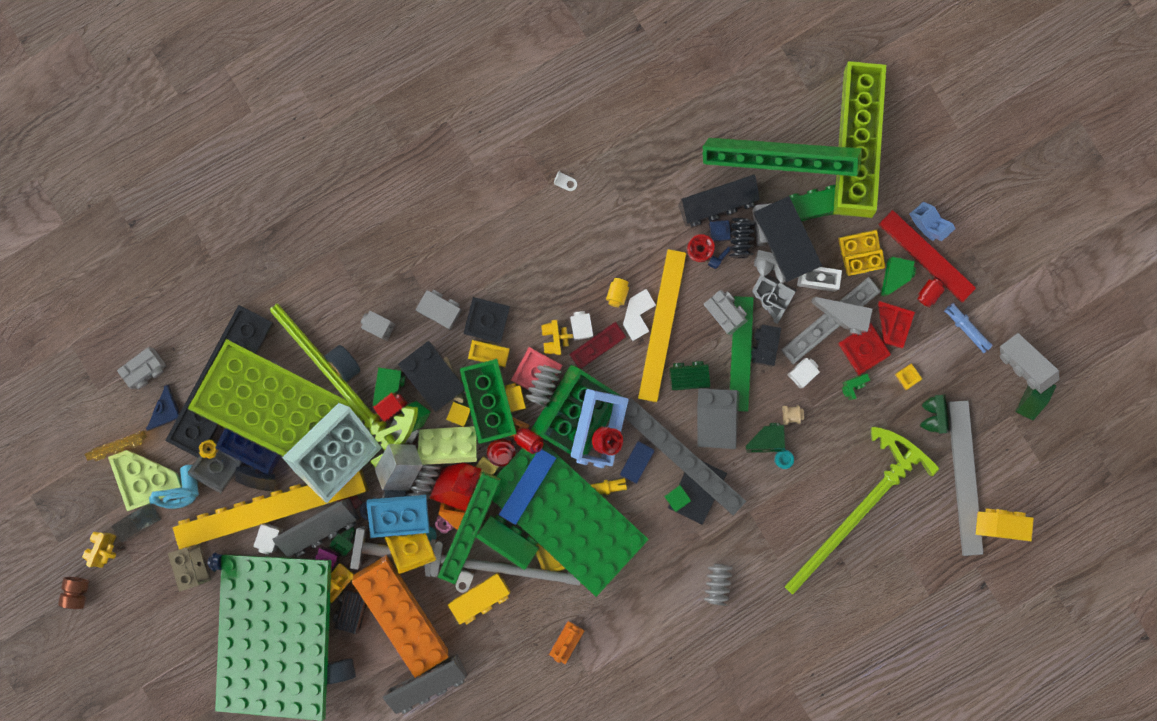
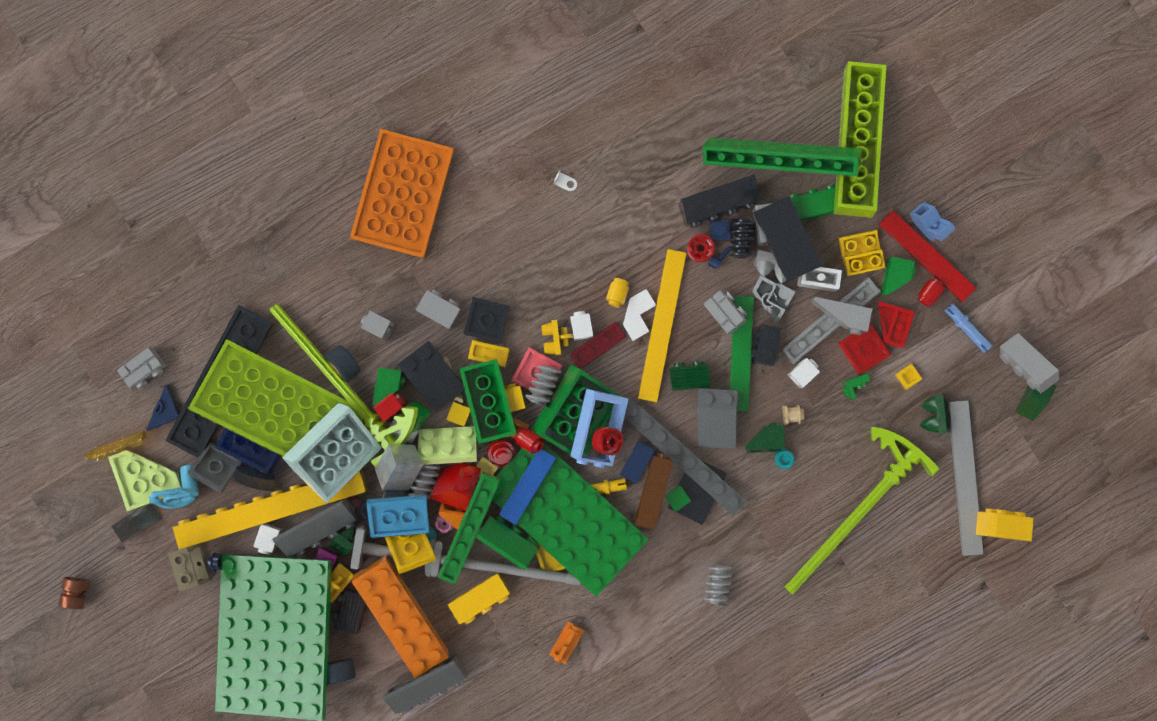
(101, 551): yellow hips -> none
(203, 449): yellow plate -> none
(402, 193): none -> orange plate
(465, 577): white piece -> none
(653, 491): none -> reddish brown window

